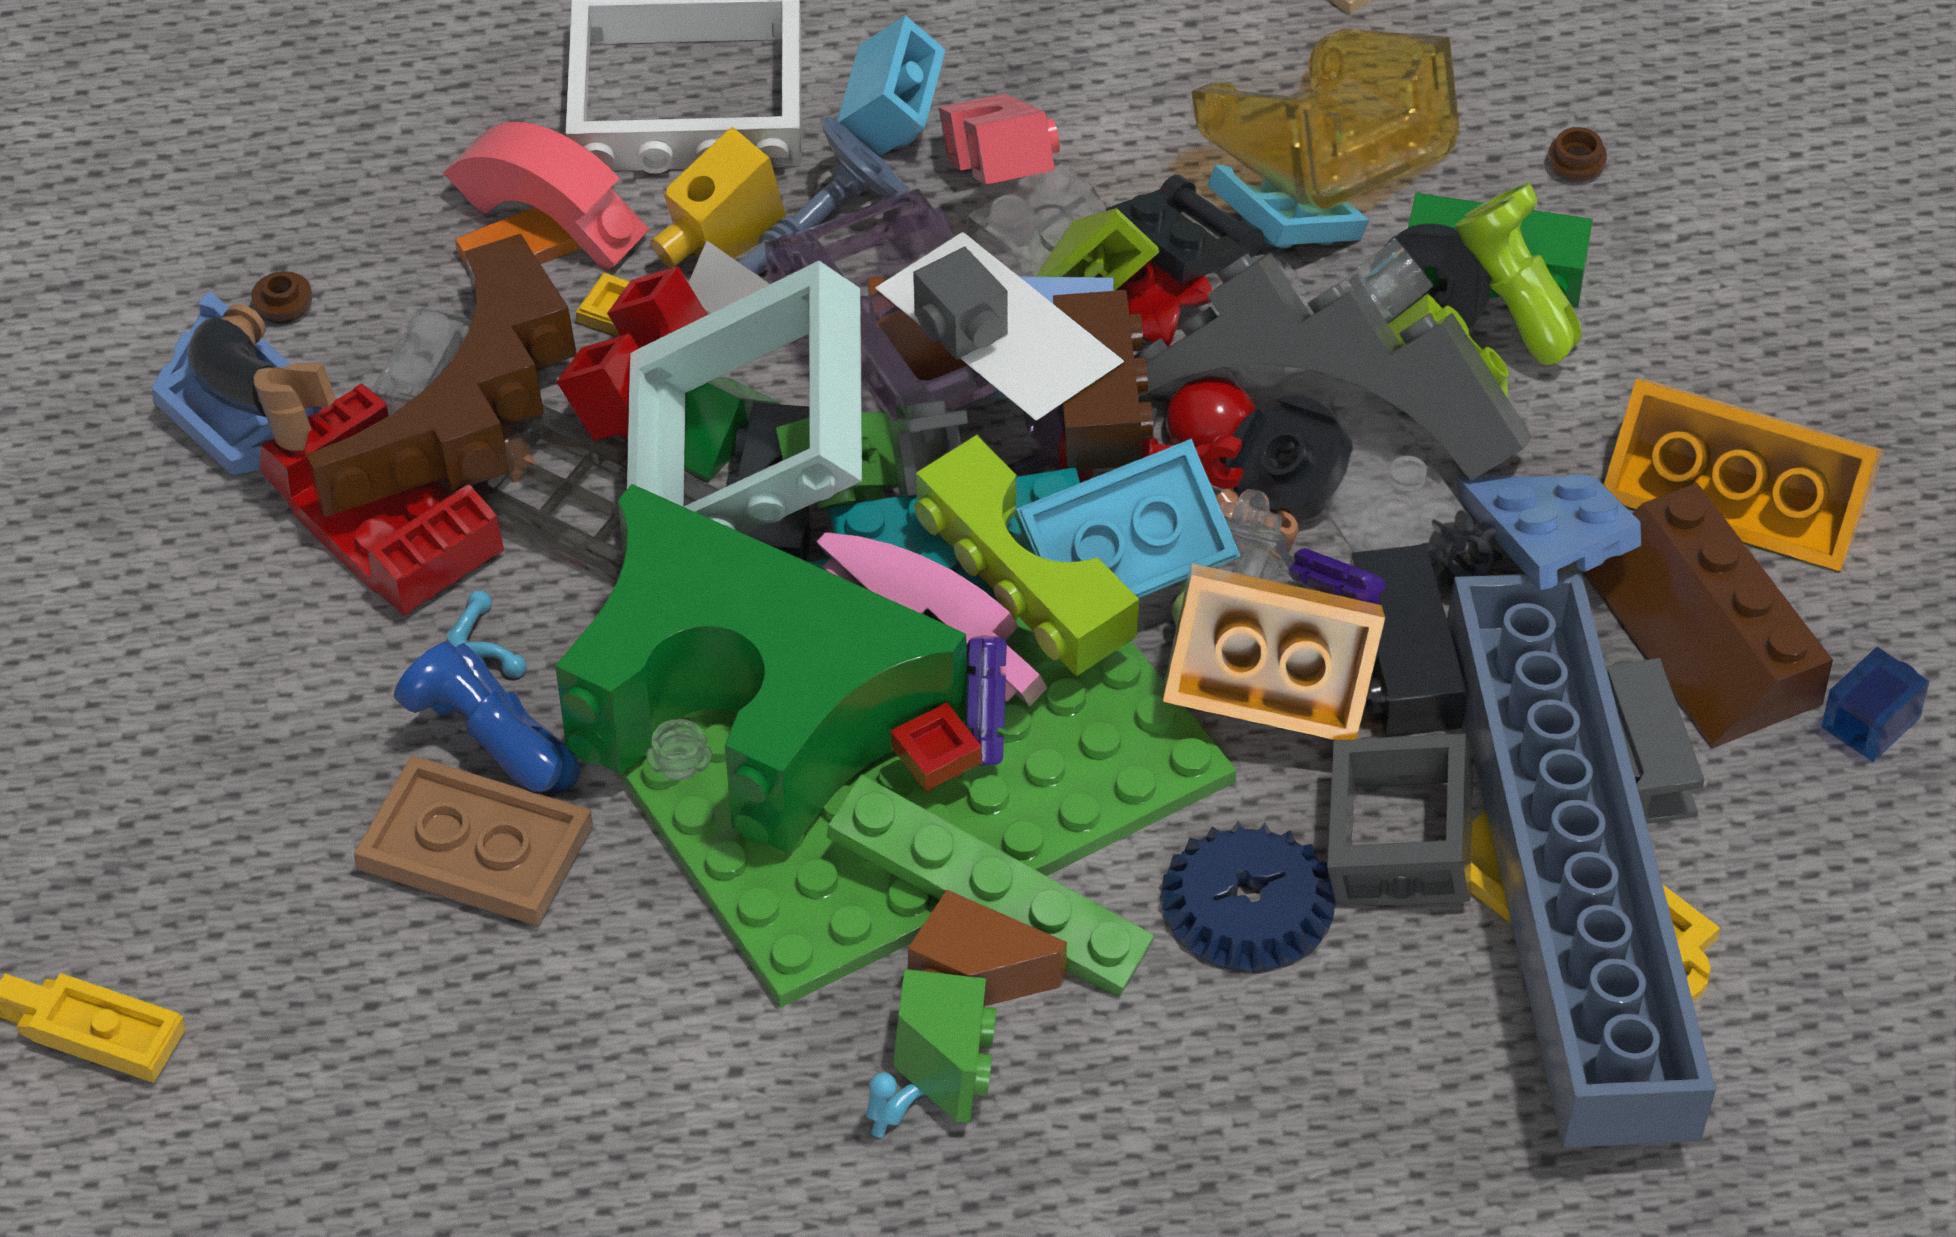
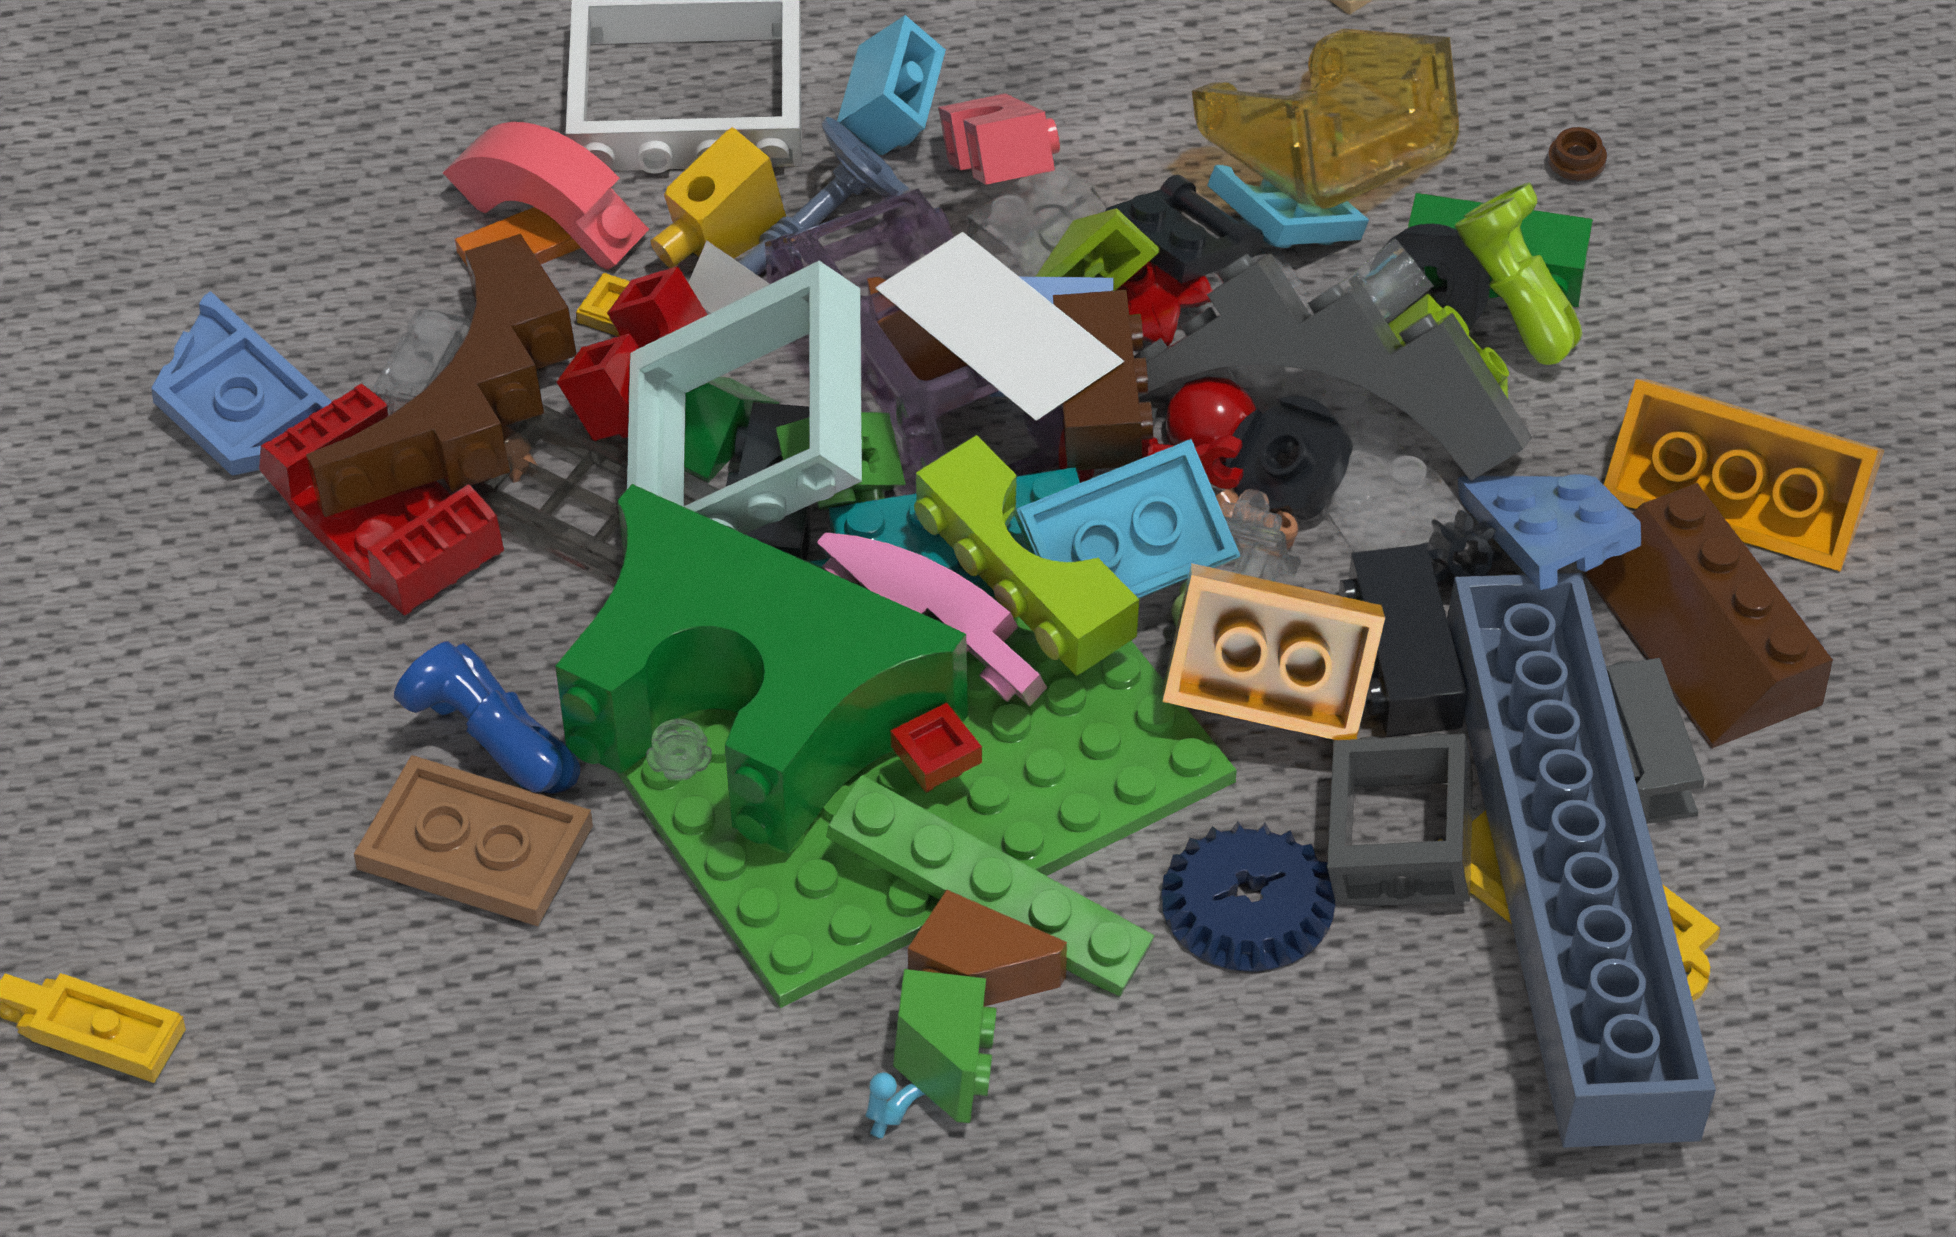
(227, 368): piece -> none
(281, 296): reddish brown plate -> none
(478, 604): medium azure piece -> none
(923, 439): dark grey bracket -> none
(960, 303): dark grey brick -> none
(986, 695): dark purple axle -> none
(1335, 576): dark purple axle -> none
(1875, 704): clear blue brick -> none

